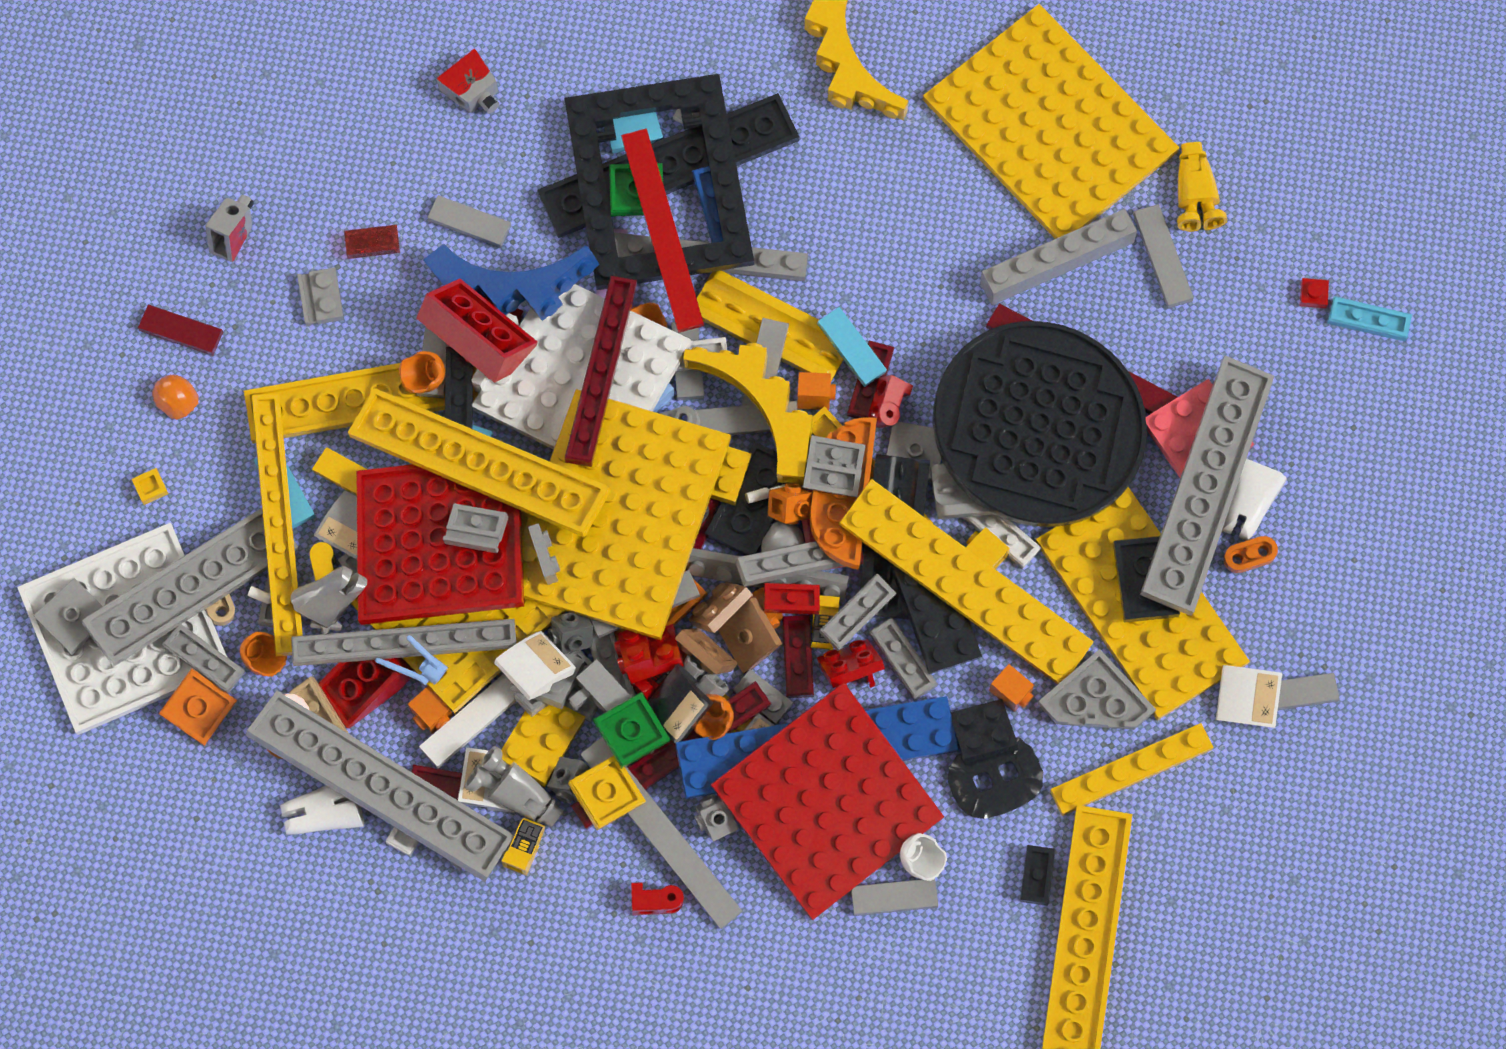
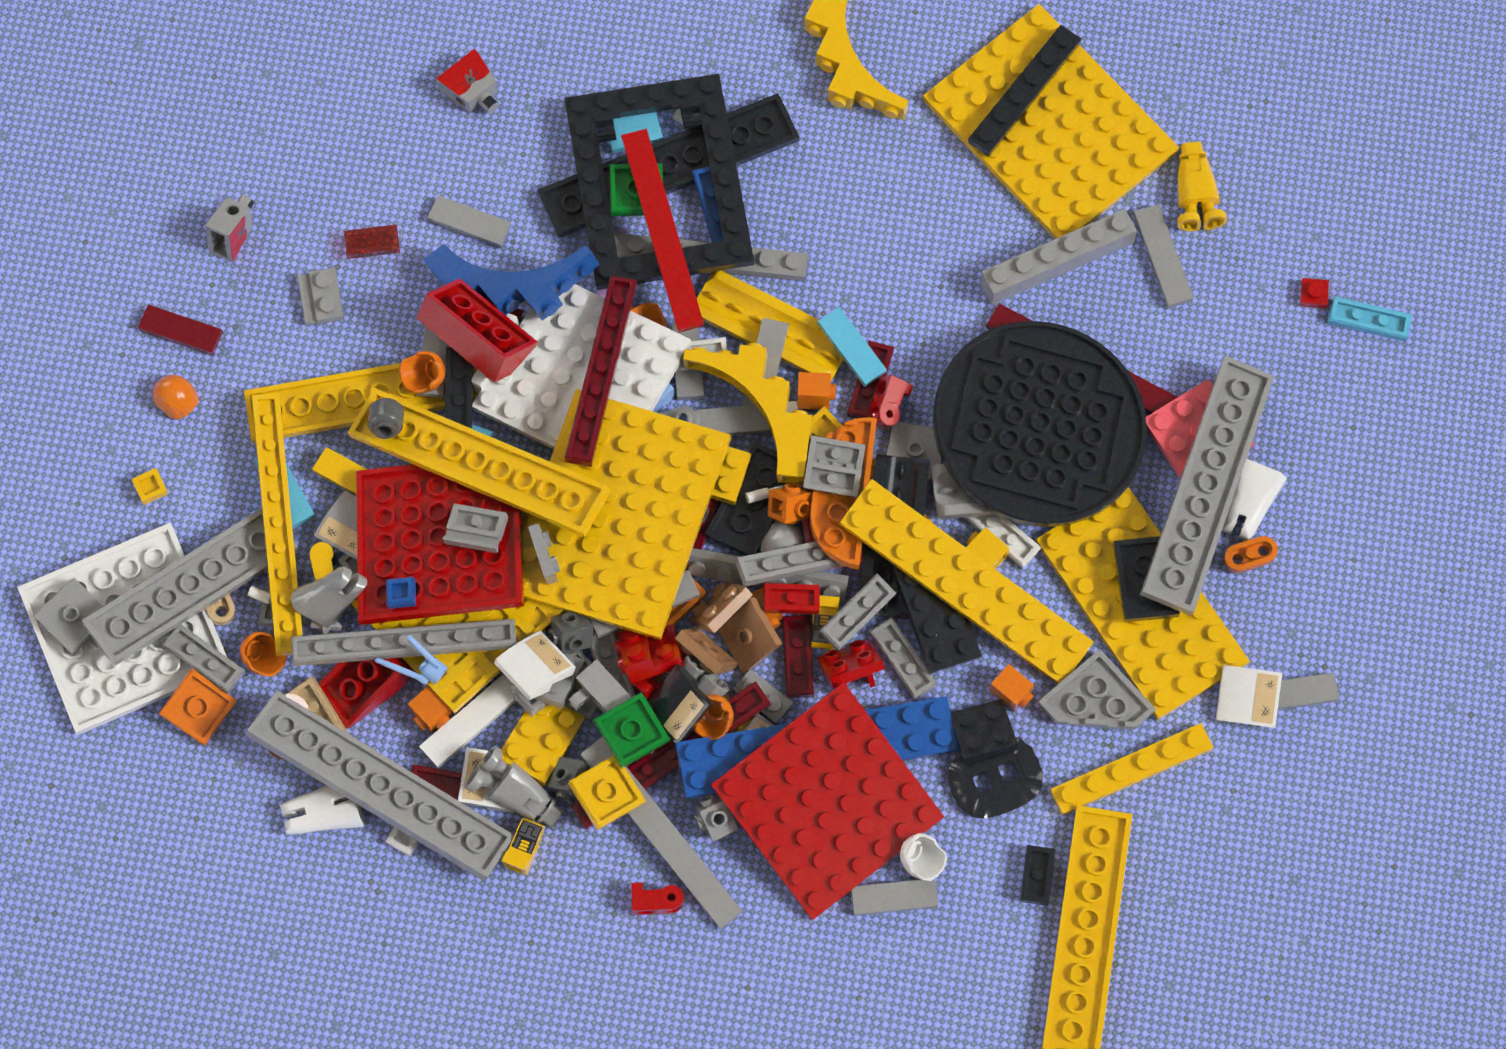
(385, 418): none -> dark grey head
(401, 592): none -> blue tile
(1024, 90): none -> black plate

